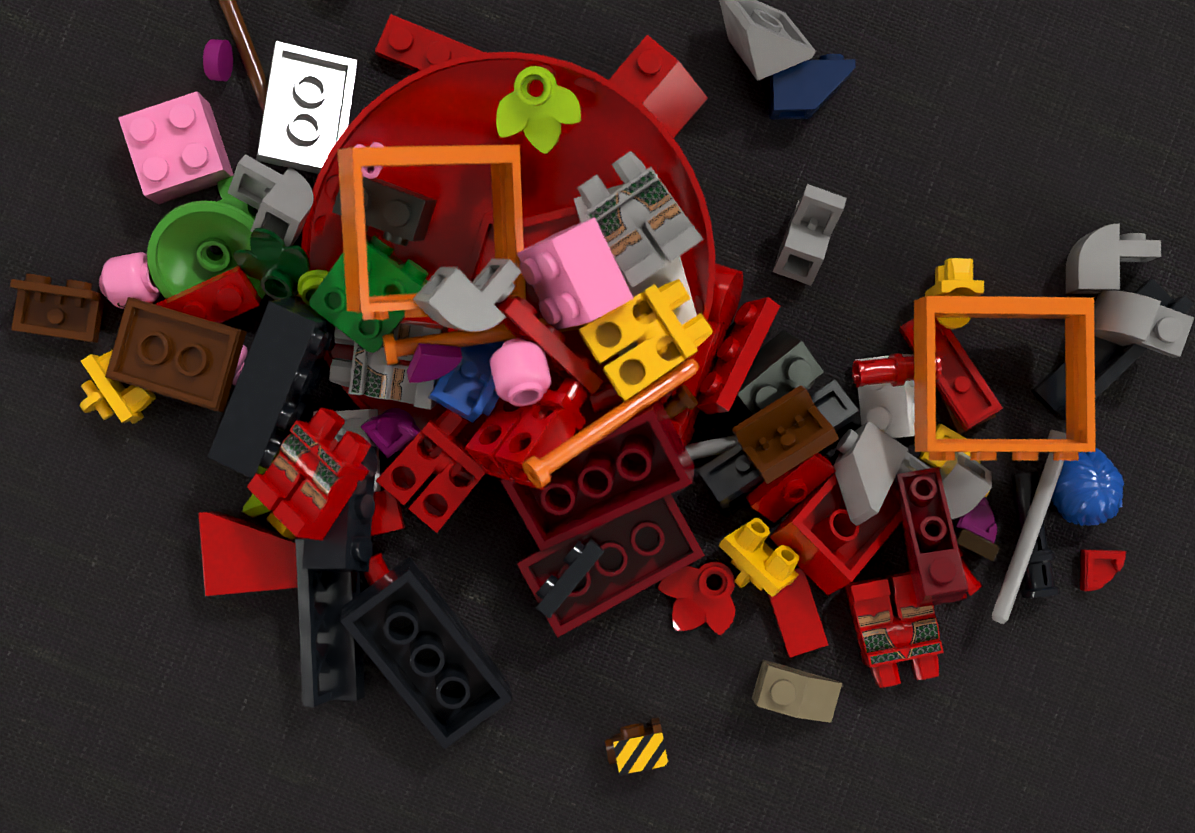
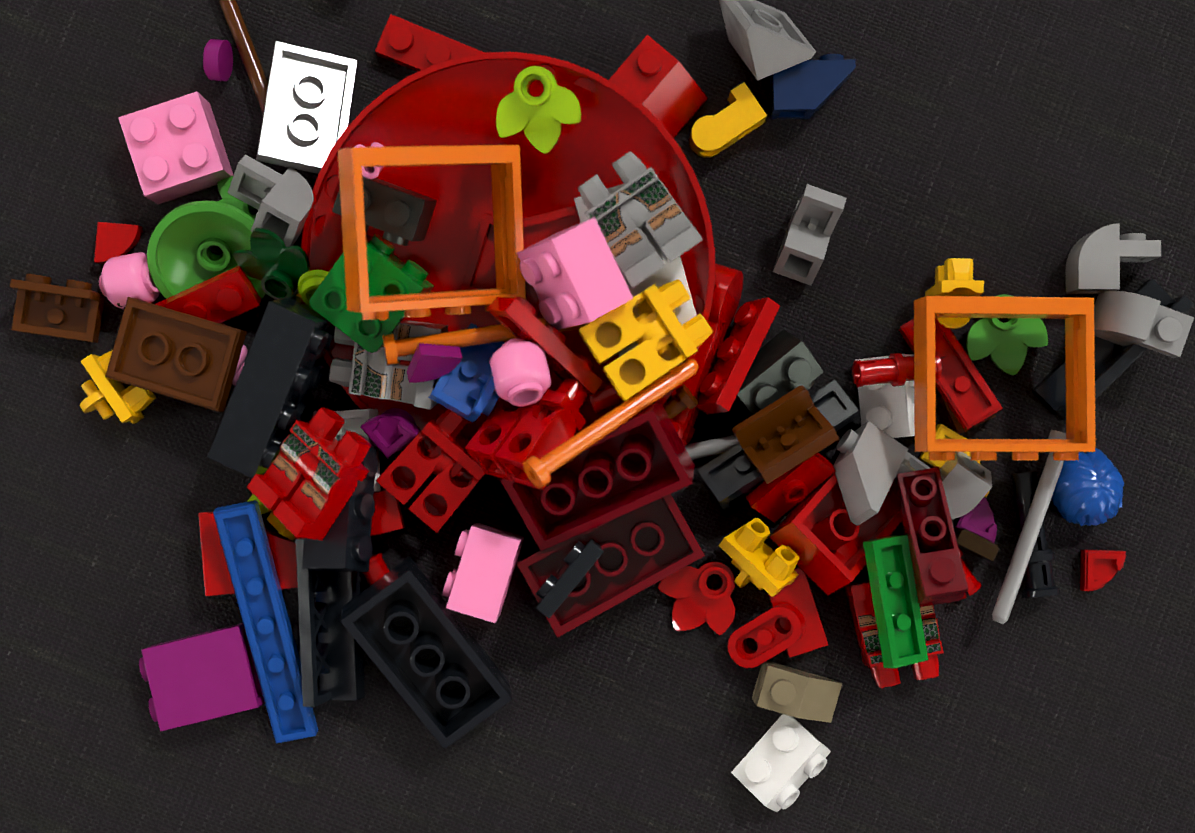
(115, 240): none -> red tile
(201, 677): none -> magenta brick
(265, 619): none -> blue tile
(465, 304): light grey brick -> none
(483, 572): none -> bright pink brick
(637, 748): brick -> none
(717, 132): none -> yellow leg
(768, 634): none -> red plate
(781, 763): none -> white bracket
(895, 601): none -> green plate
(1005, 341): none -> bright green plate

